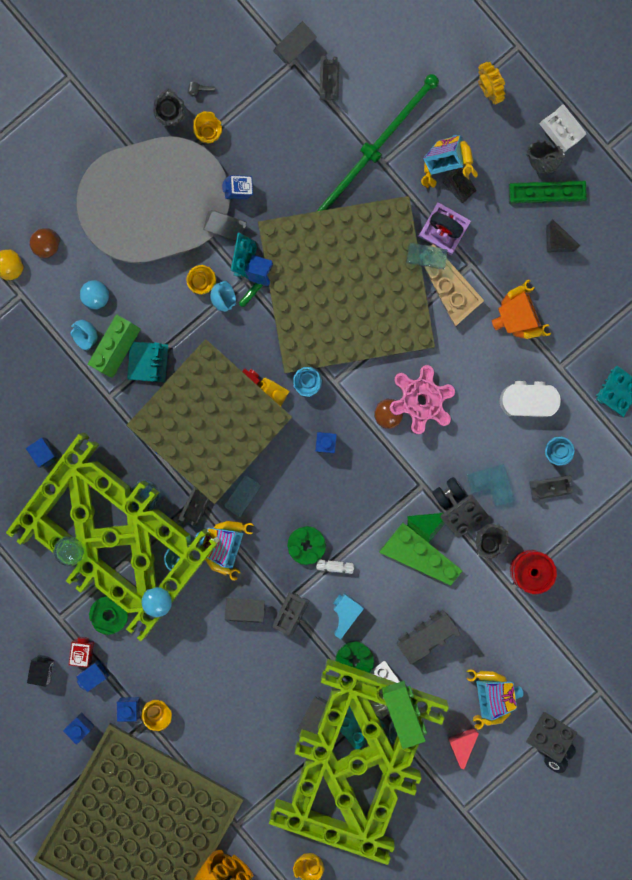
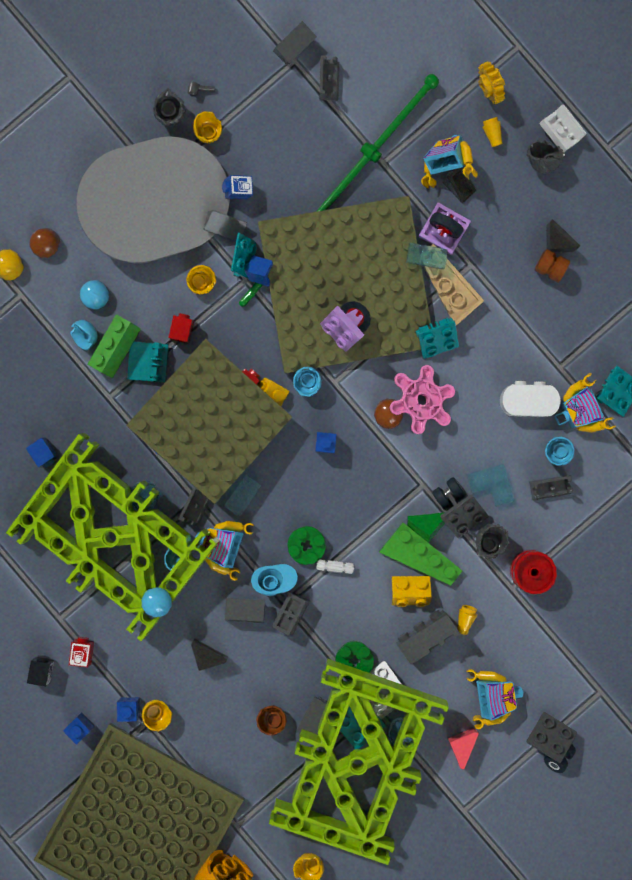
(68, 551): clear light blue hair -> none
(92, 676): blue brick -> none
(99, 620): green plate -> none
(181, 328): none -> red brick
(207, 656): none -> clear smoke slope
(223, 296): medium azure hair -> none
(271, 720): none -> dark orange hair
(274, 579): none -> medium azure piece
(347, 324): none -> lavender plate
(347, 611): medium azure arch -> none
(404, 714): bright green brick -> none
(411, 591): none -> yellow bracket
(437, 338): none -> teal hinge
(466, 617): none -> yellow cone
(492, 129): none -> yellow cone
(519, 314): orange torso -> none
(547, 192): green tile -> none
(552, 265): none -> dark orange wheel
(582, 408): none -> torso

